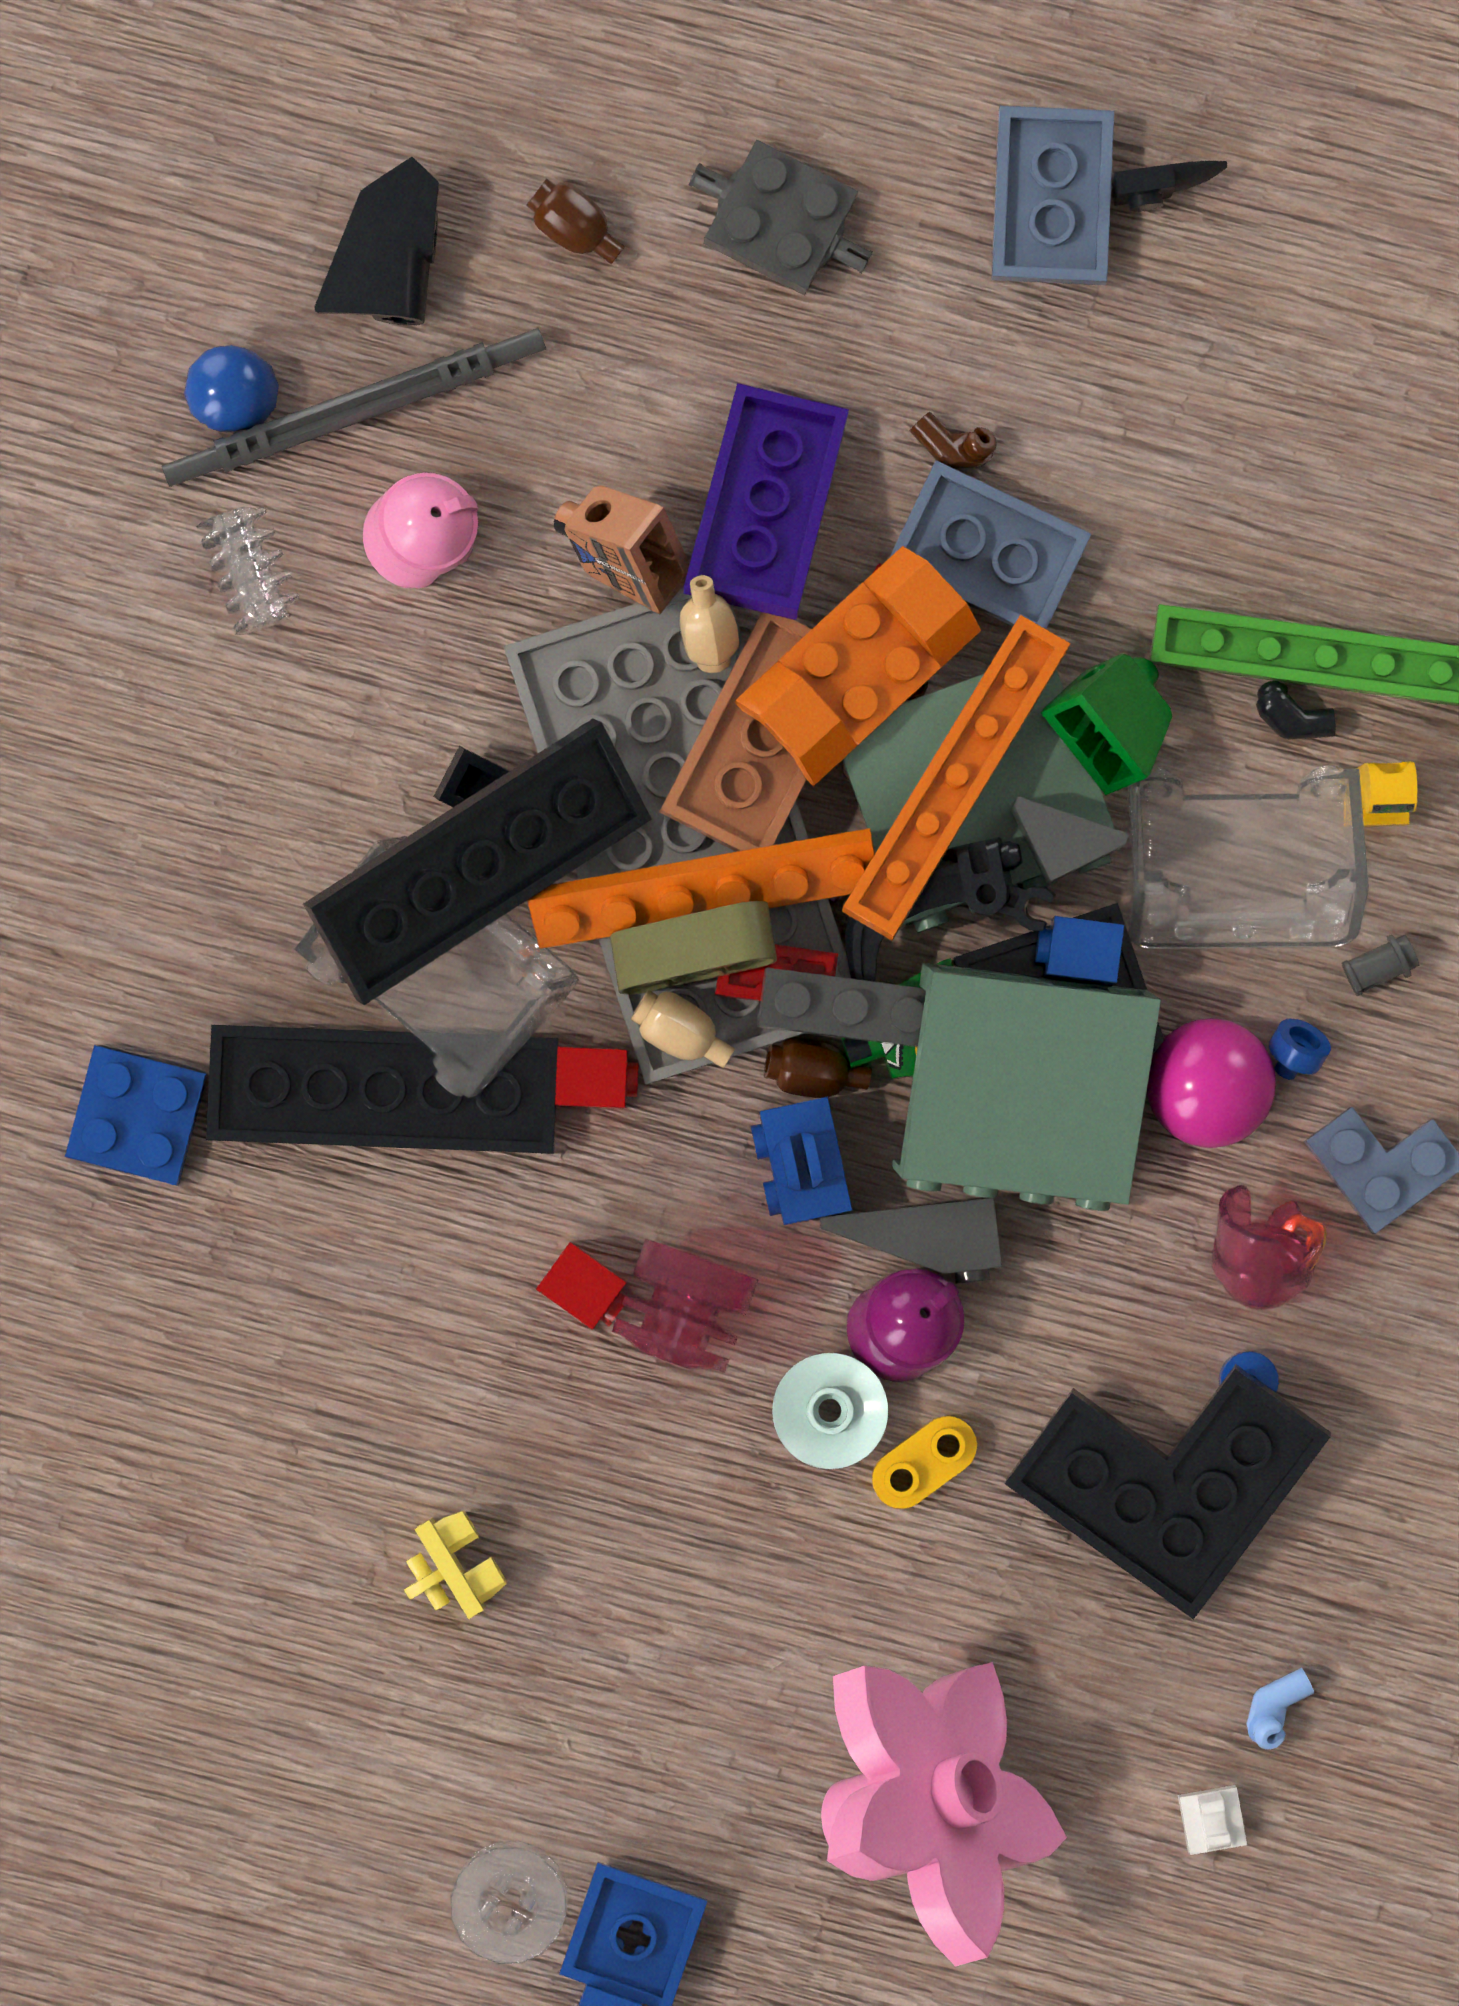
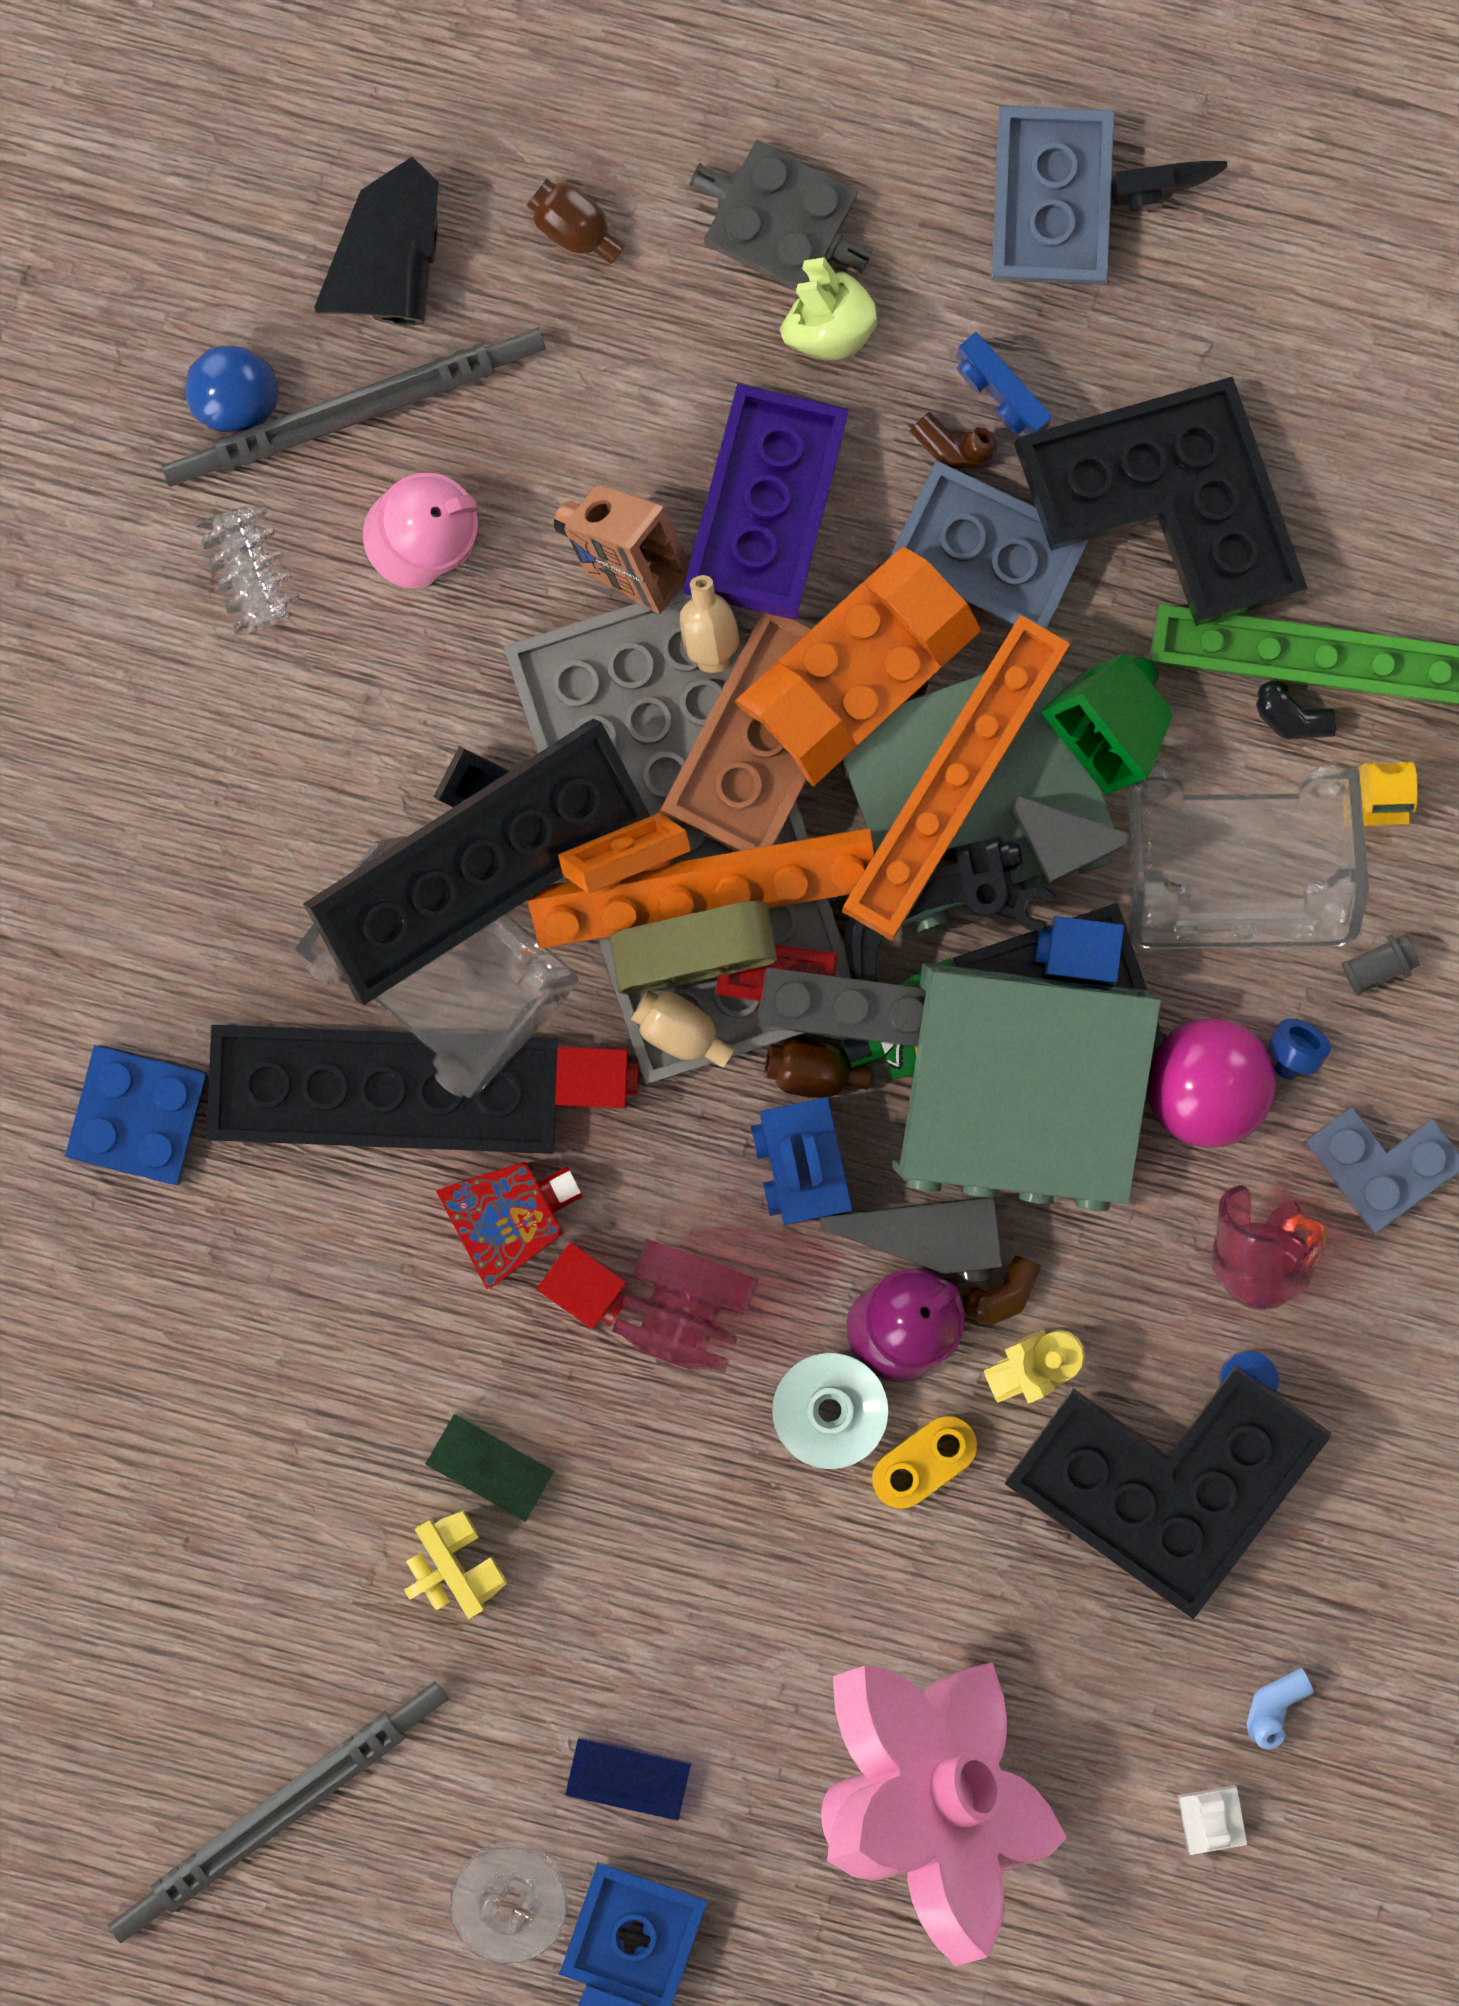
(277, 1812): none -> dark grey axle
(490, 1467): none -> clear green plate
(507, 1216): none -> torso
(623, 853): none -> orange plate
(628, 1778): none -> clear blue tile
(830, 316): none -> yellowish green piece
(985, 369): none -> blue plate
(1006, 1299): none -> reddish brown arm
(1036, 1365): none -> light yellow hips
(1178, 463): none -> black plate

